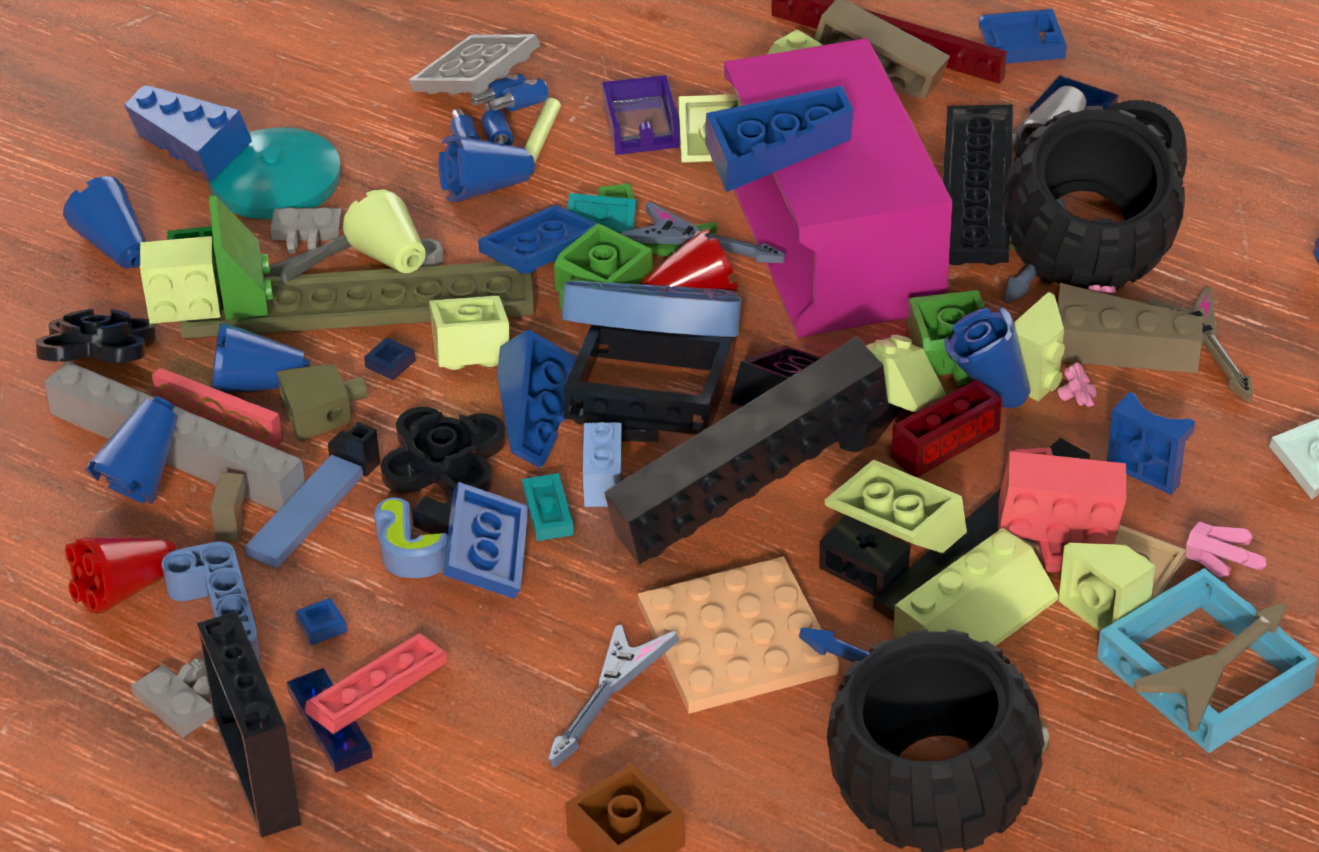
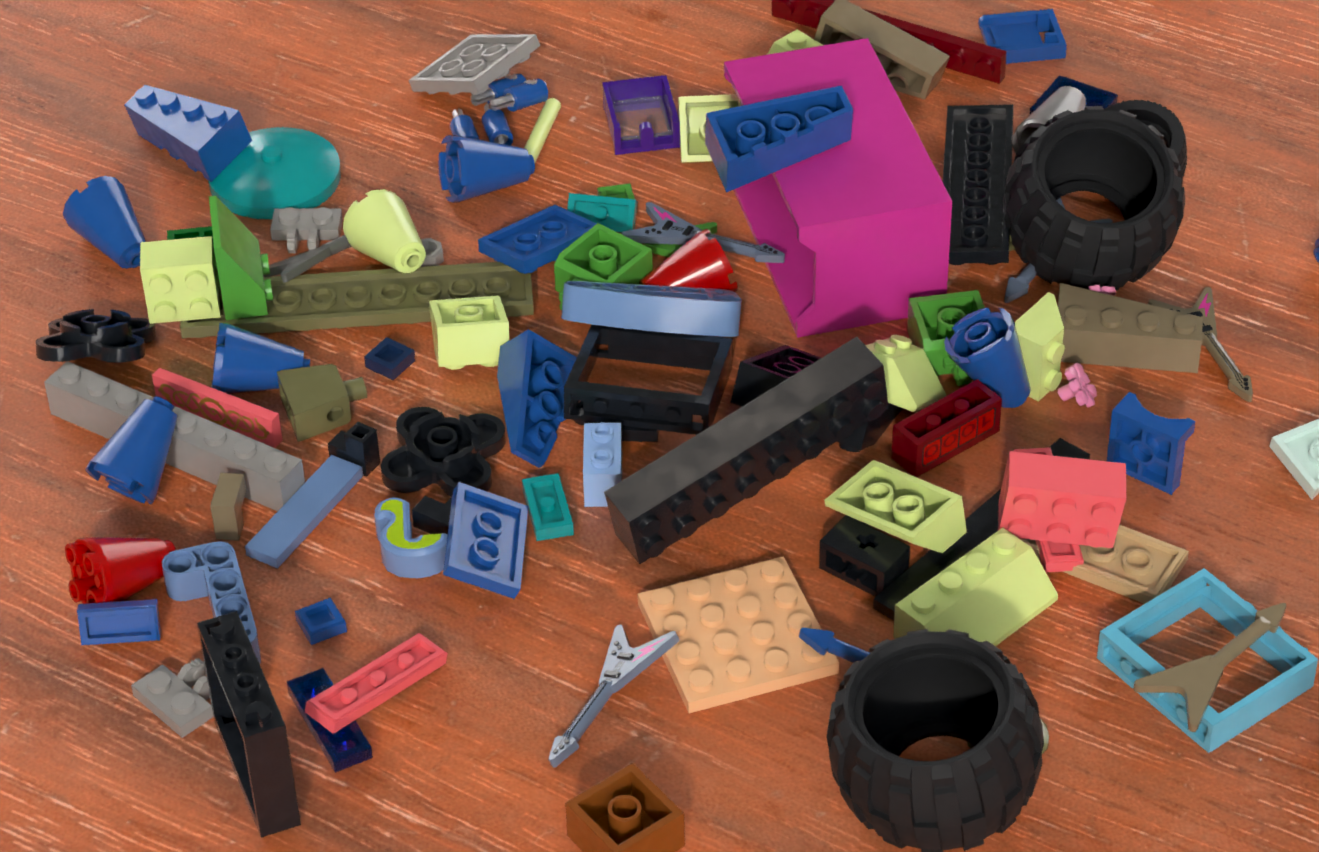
(119, 622): none -> blue tile
(1104, 582): yellowish green slope -> none
(1210, 542): bright pink rock -> none

